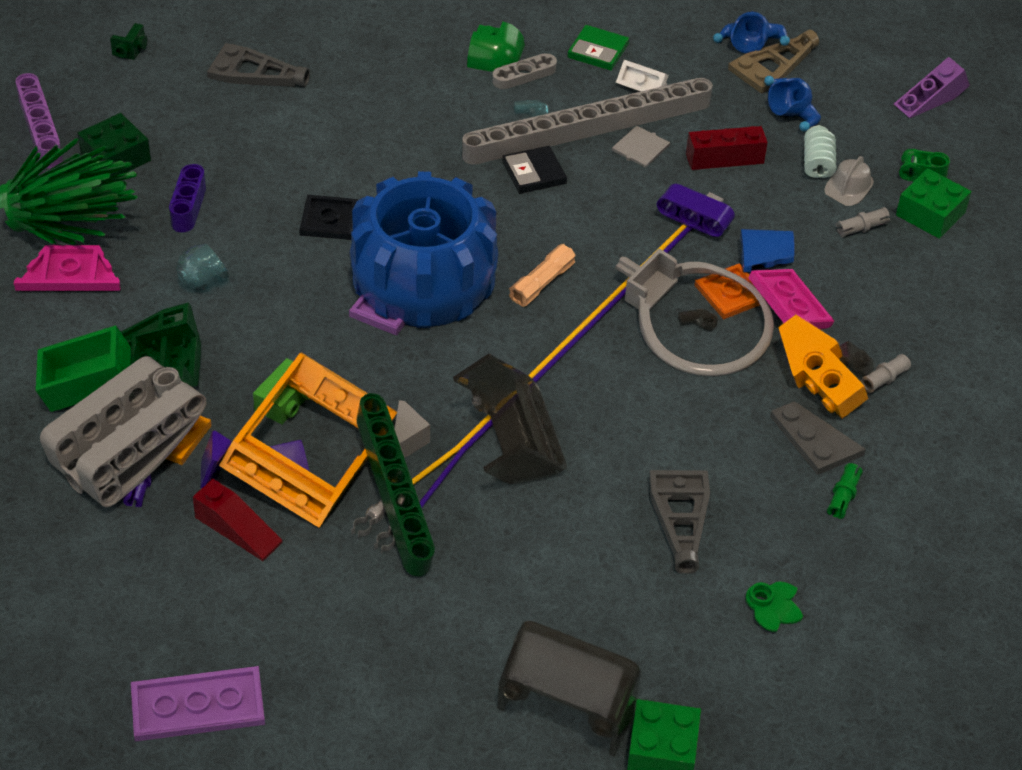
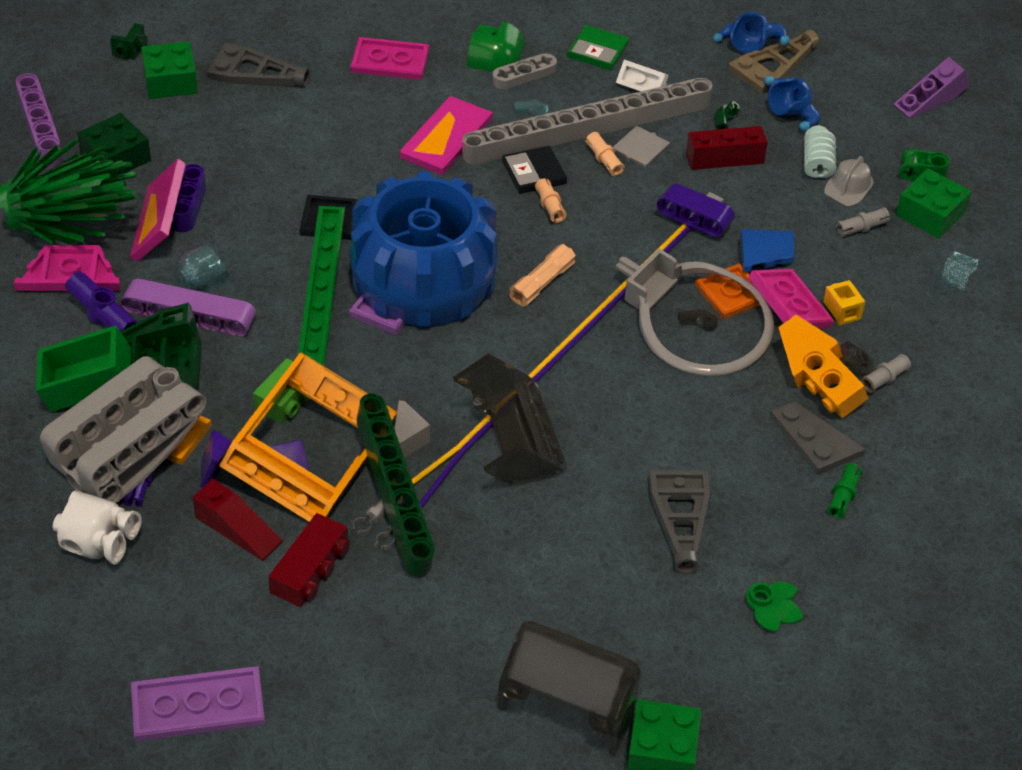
(95, 527): none -> white piece
(99, 302): none -> dark purple piece
(158, 210): none -> dark pink tile
(169, 70): none -> green brick
(209, 310): none -> medium lavender beam
(309, 560): none -> dark red brick
(322, 283): none -> green tile
(390, 58): none -> dark pink tile
(440, 138): none -> dark pink tile
(550, 200): none -> light nougat pin
(604, 154): none -> light nougat pin
(725, 114): none -> dark green arm
(844, 302): none -> yellow brick
(958, 270): none -> clear light blue bracket

